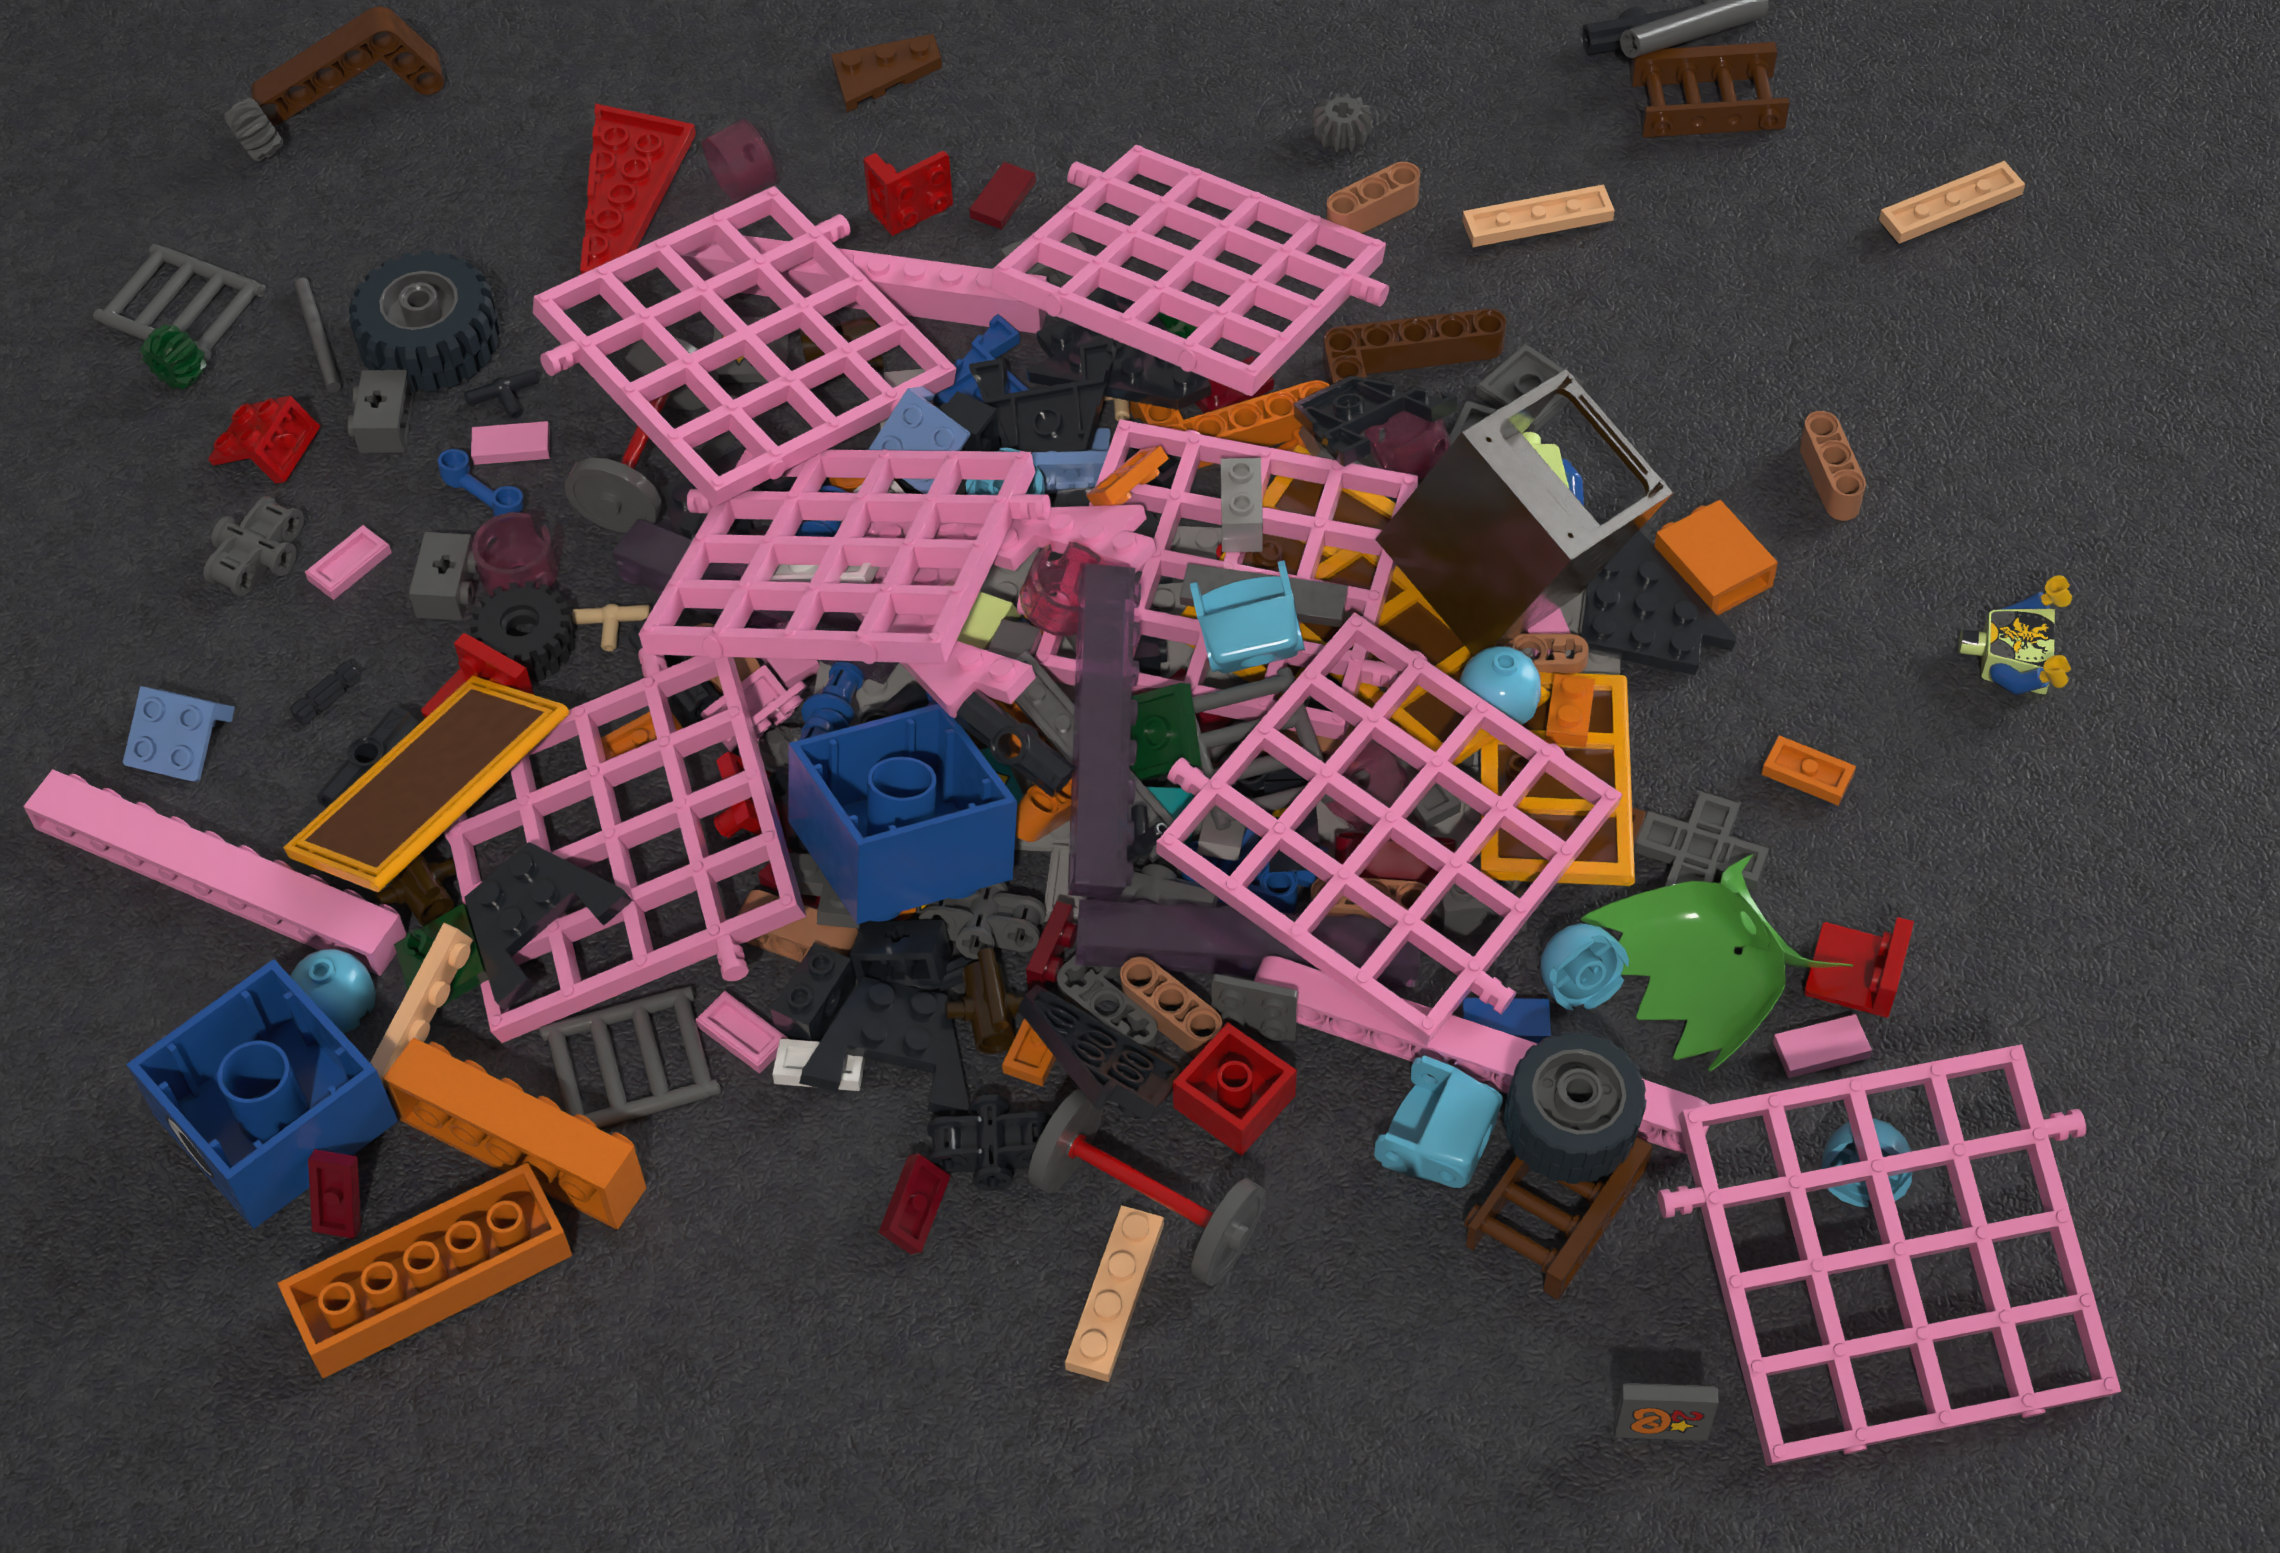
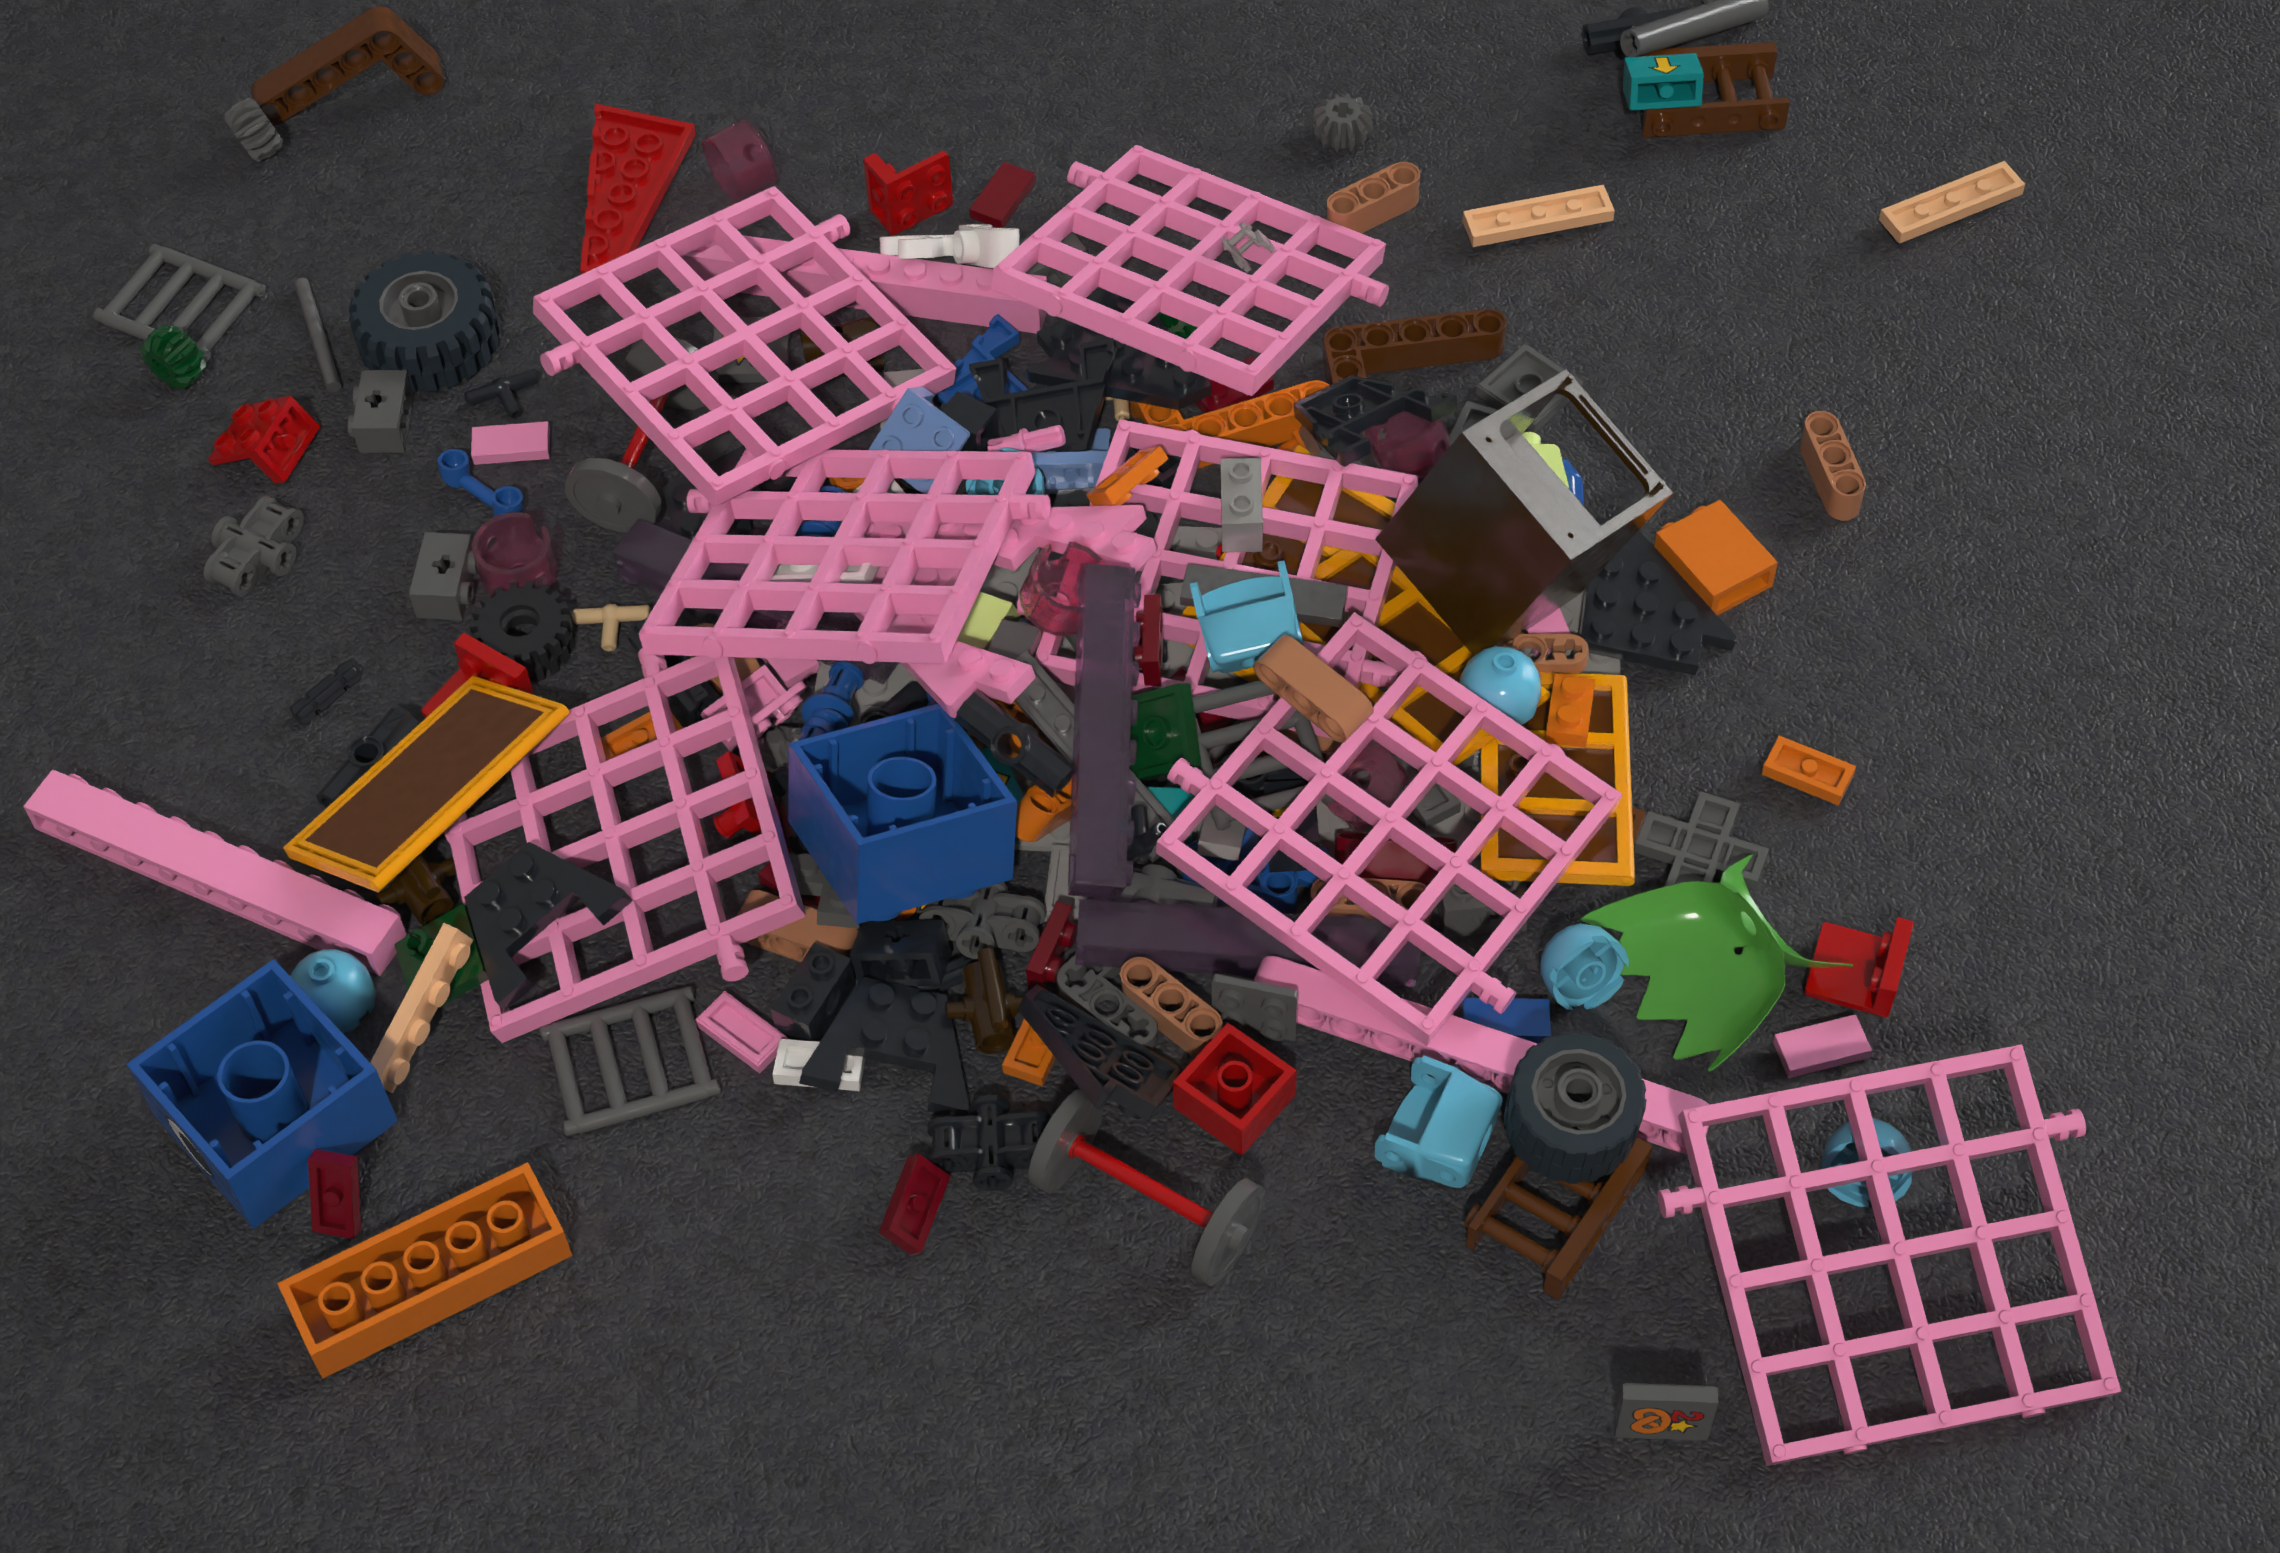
(172, 733): medium blue bracket -> none
(348, 562): bright pink tile -> none
(509, 1128): orange brick -> none
(878, 67): reddish brown wing -> none
(969, 245): none -> white piece
(1030, 441): none -> bright pink axle
(1114, 1293): light nougat plate -> none
(1151, 628): none -> dark red plate
(1255, 237): none -> light grey piece
(1313, 688): none -> nougat beam
(1663, 81): none -> teal brick
(2020, 642): torso -> none

